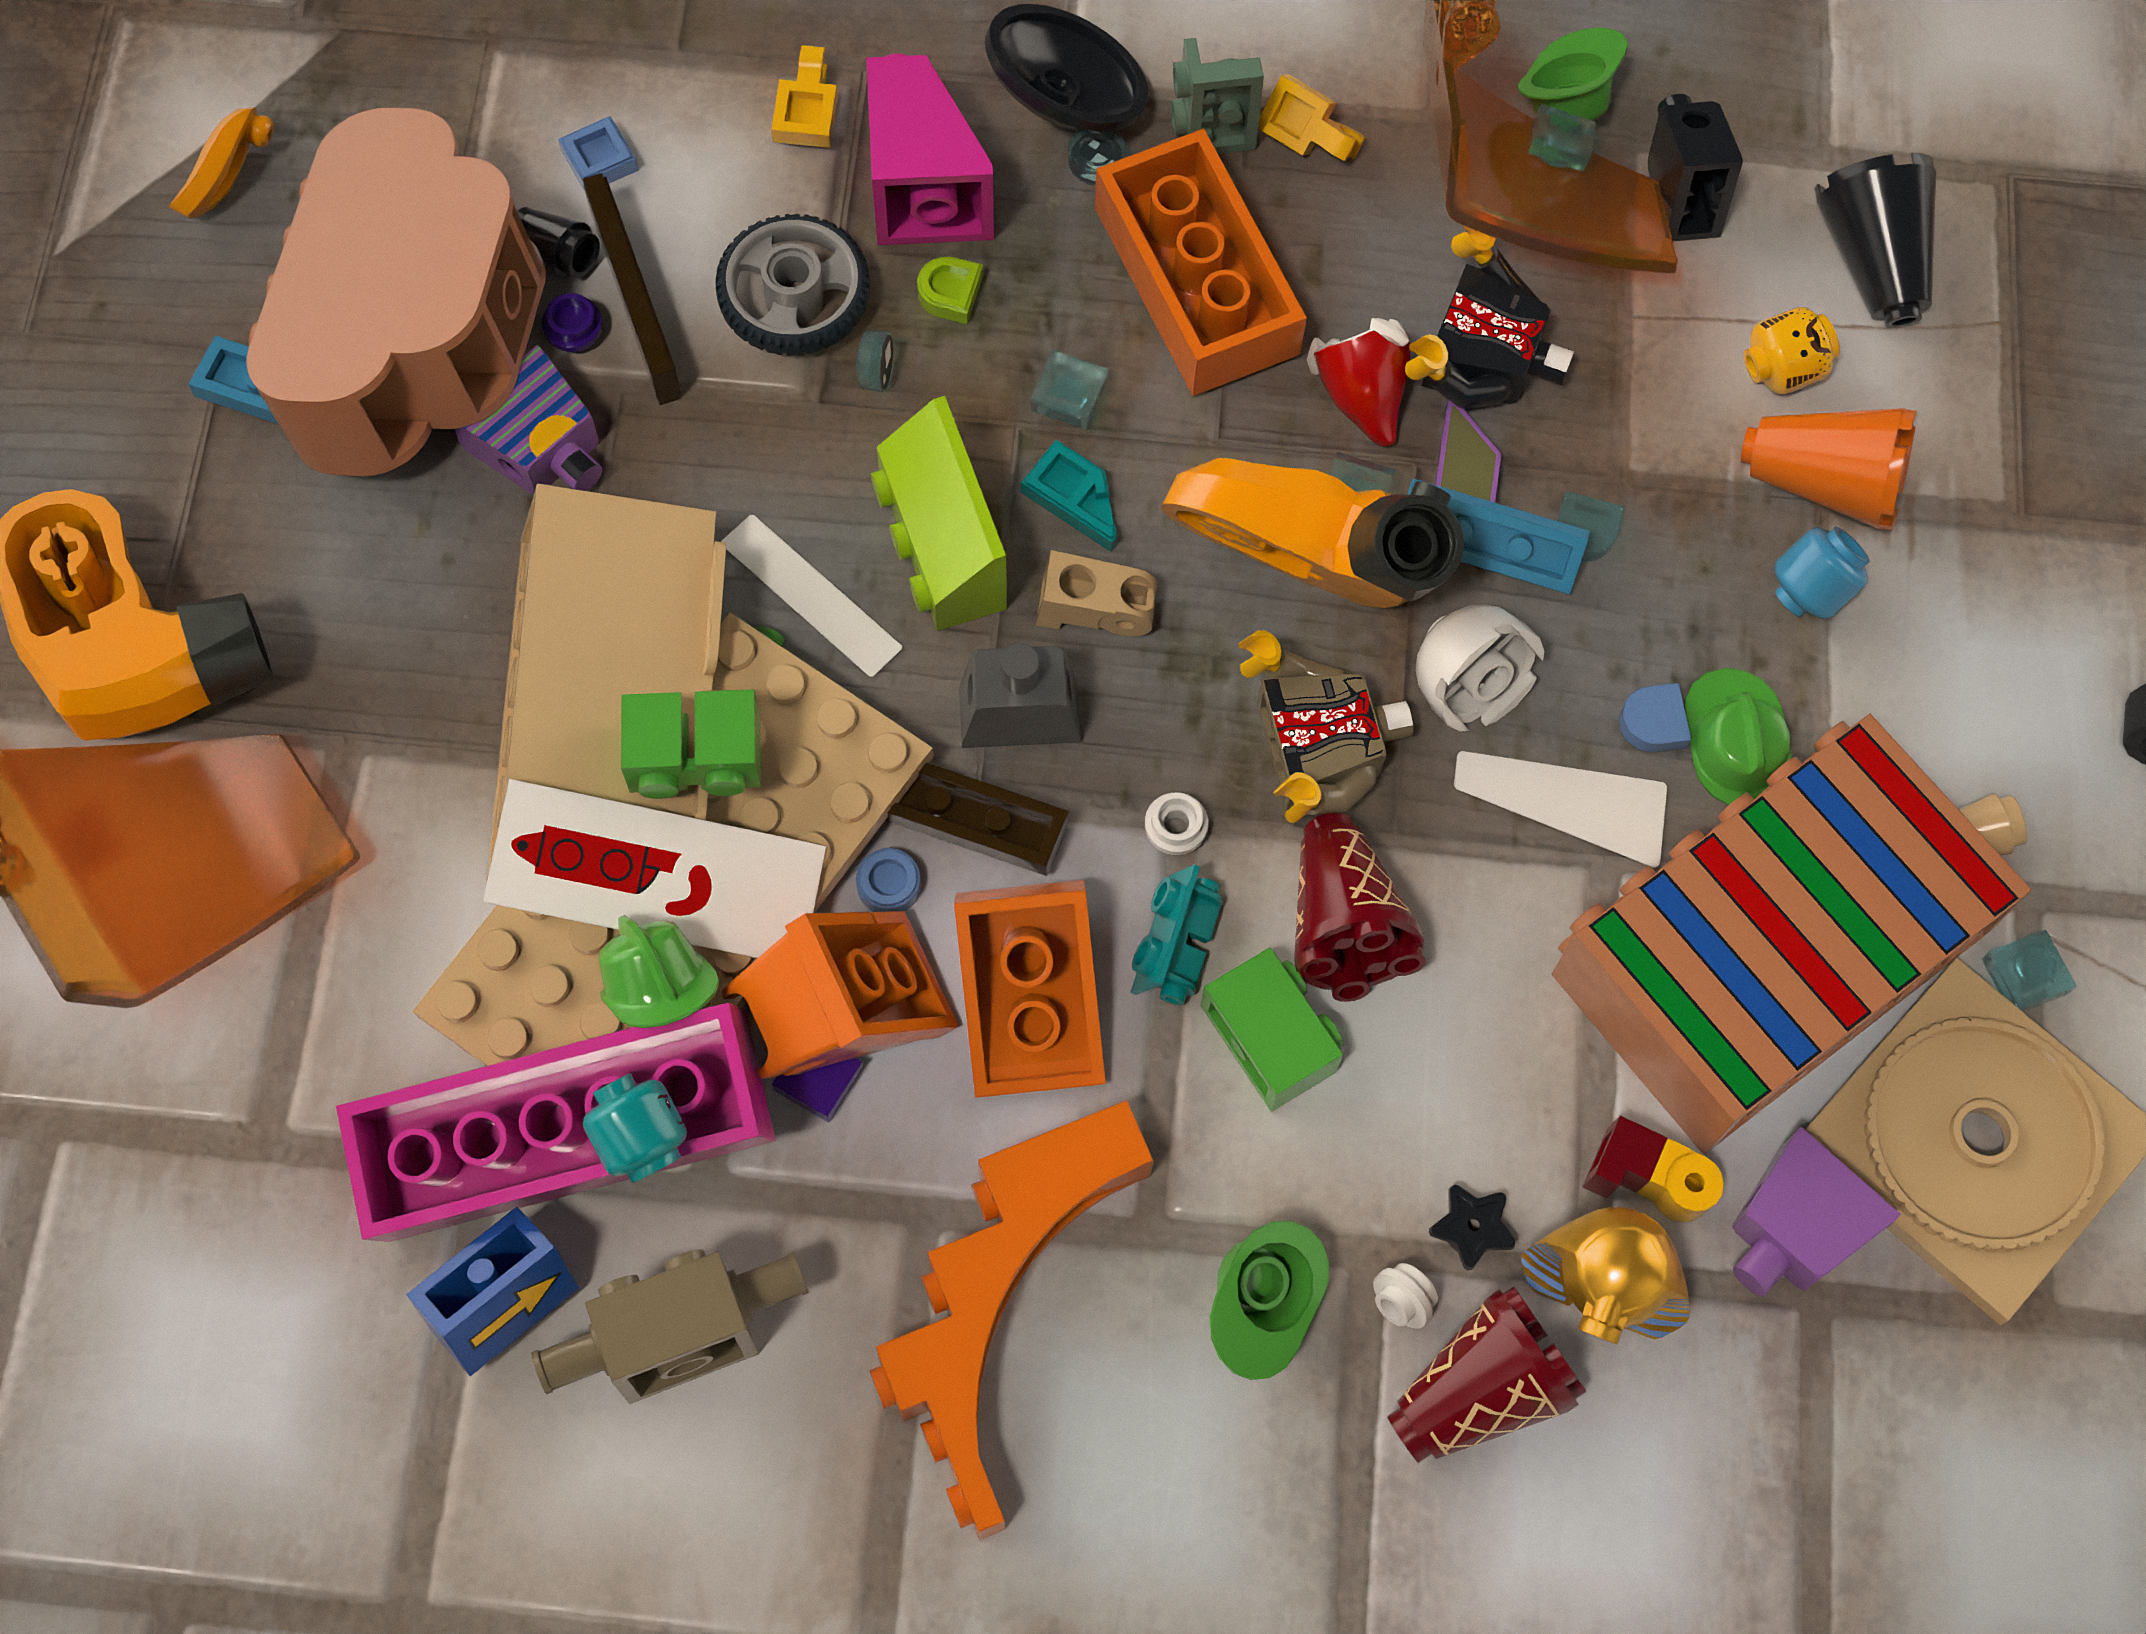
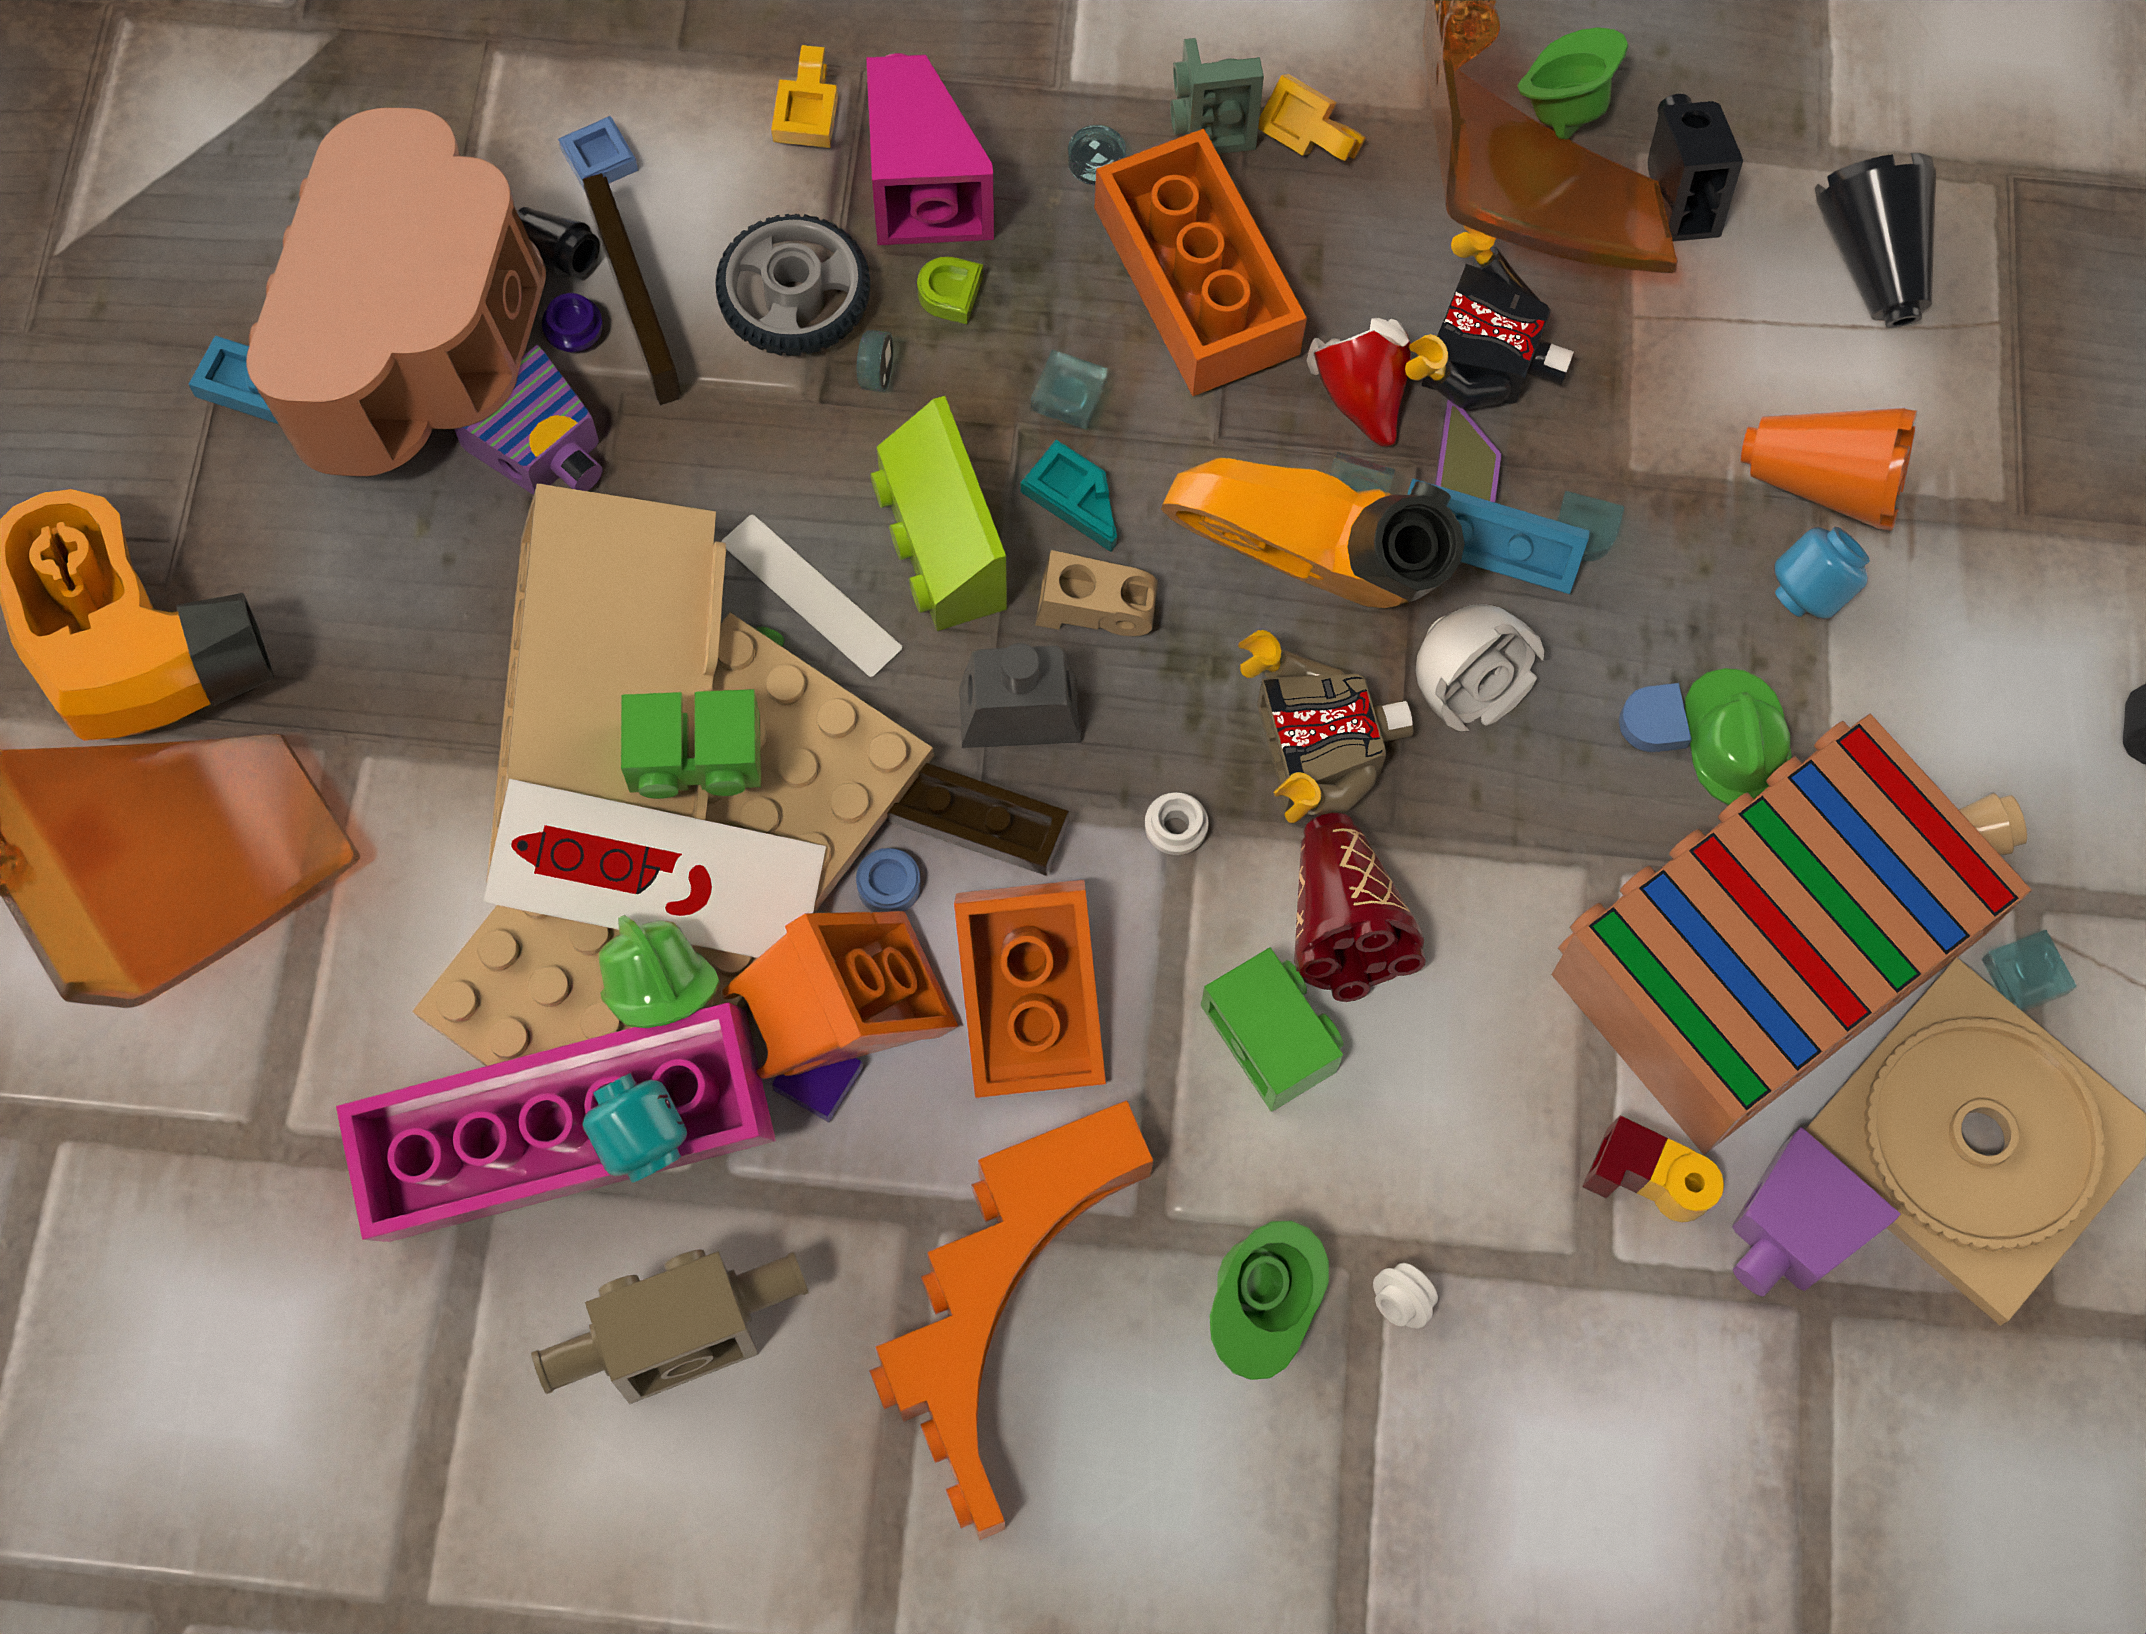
(222, 161): light orange arm -> none
(493, 1290): blue brick -> none
(1065, 69): black dish -> none
(1181, 909): teal hinge -> none
(1468, 1243): black plate -> none
(1486, 1383): dark red cone -> none
(1562, 138): clear light blue plate -> none
(1591, 805): white sticker -> none
(1615, 1271): pearl gold piece -> none
(1792, 350): yellow head -> none

